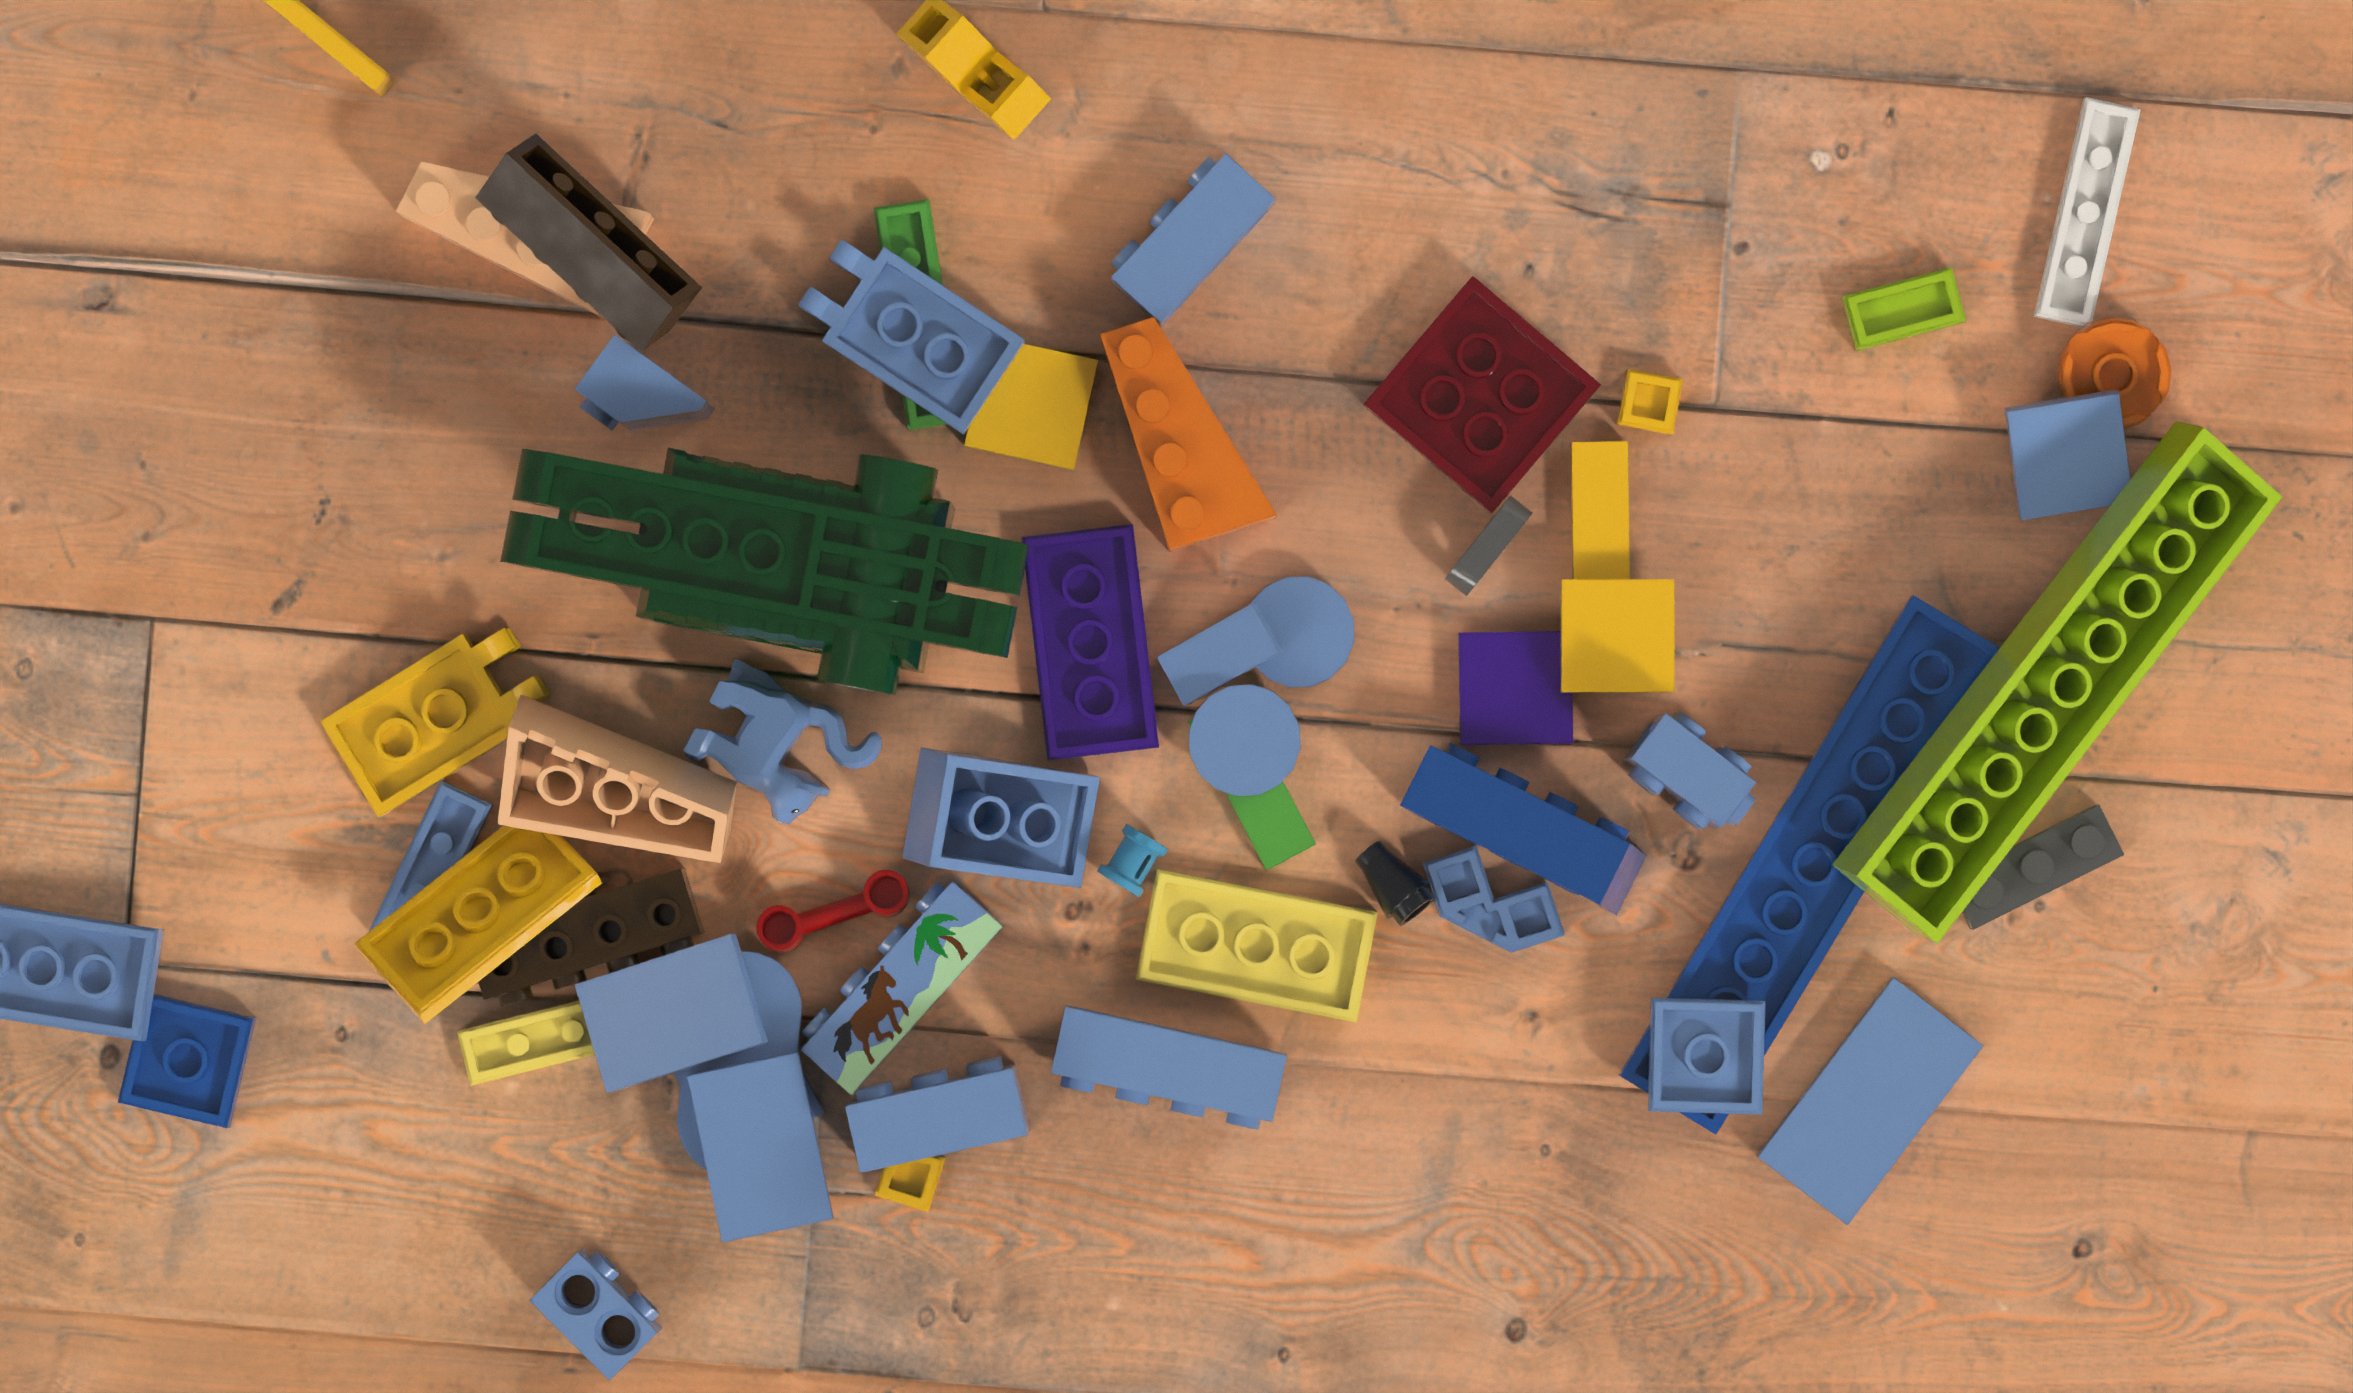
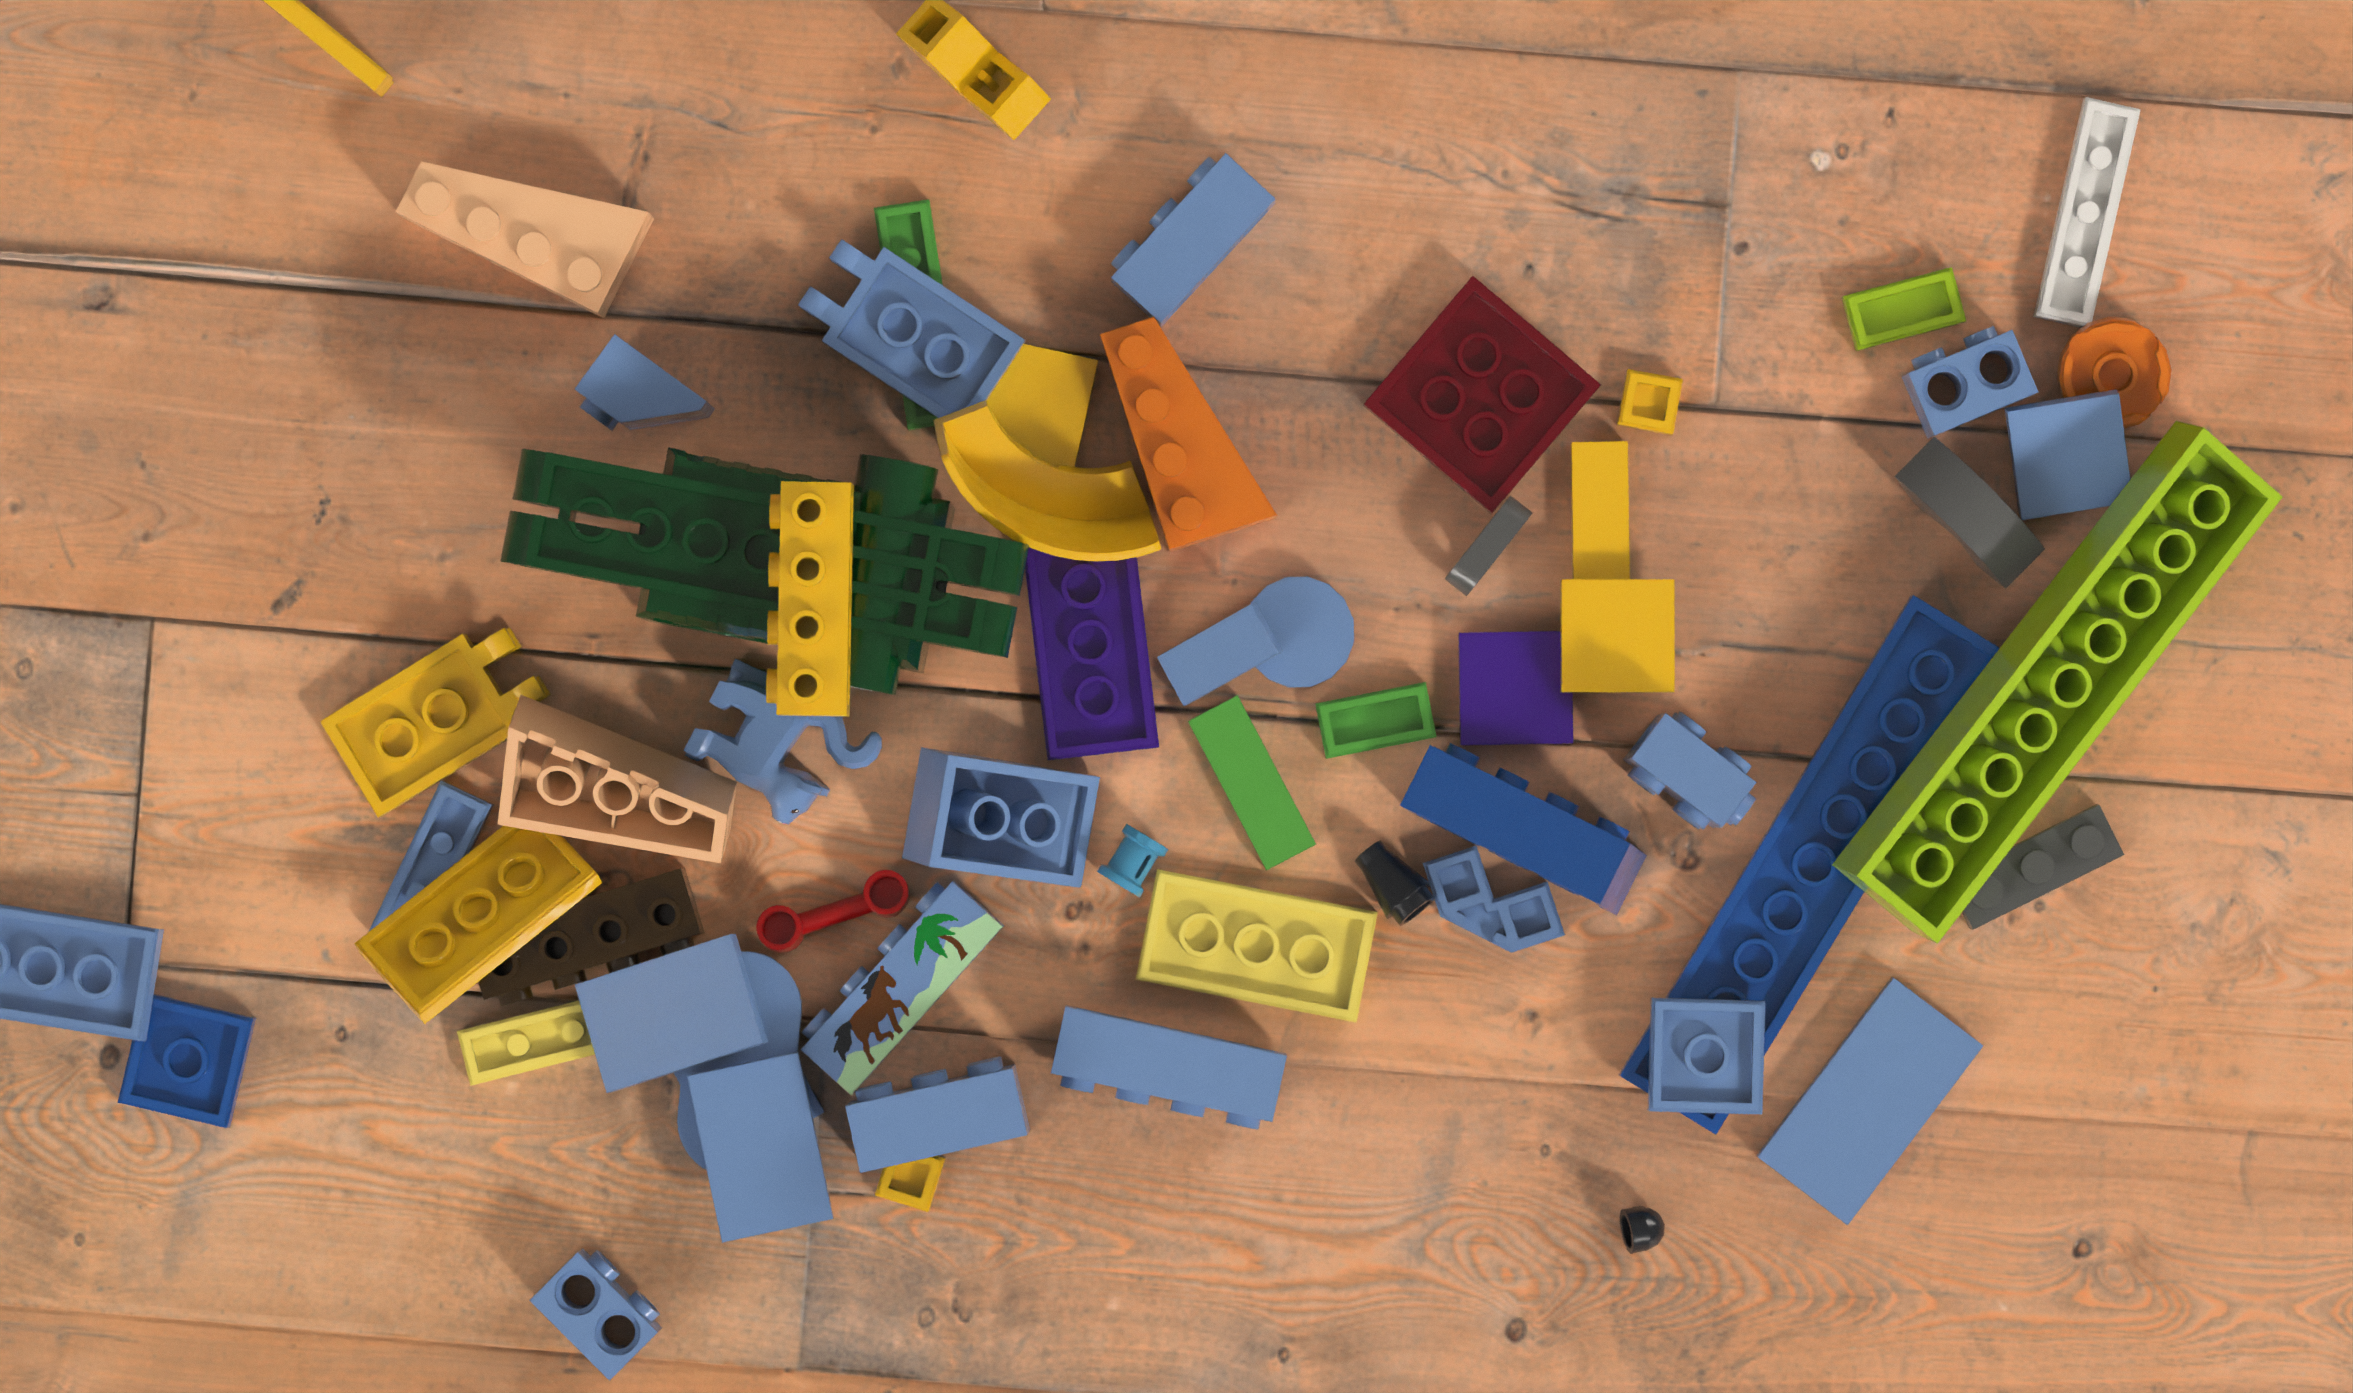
(588, 242): dark brown brick -> none
(813, 599): none -> yellow brick
(1049, 507): none -> yellow panel
(1244, 740): medium blue tile -> none
(1375, 720): none -> bright green tile
(1641, 1228): none -> black hinge
(1970, 512): none -> dark grey brick
(1973, 393): none -> medium blue brick

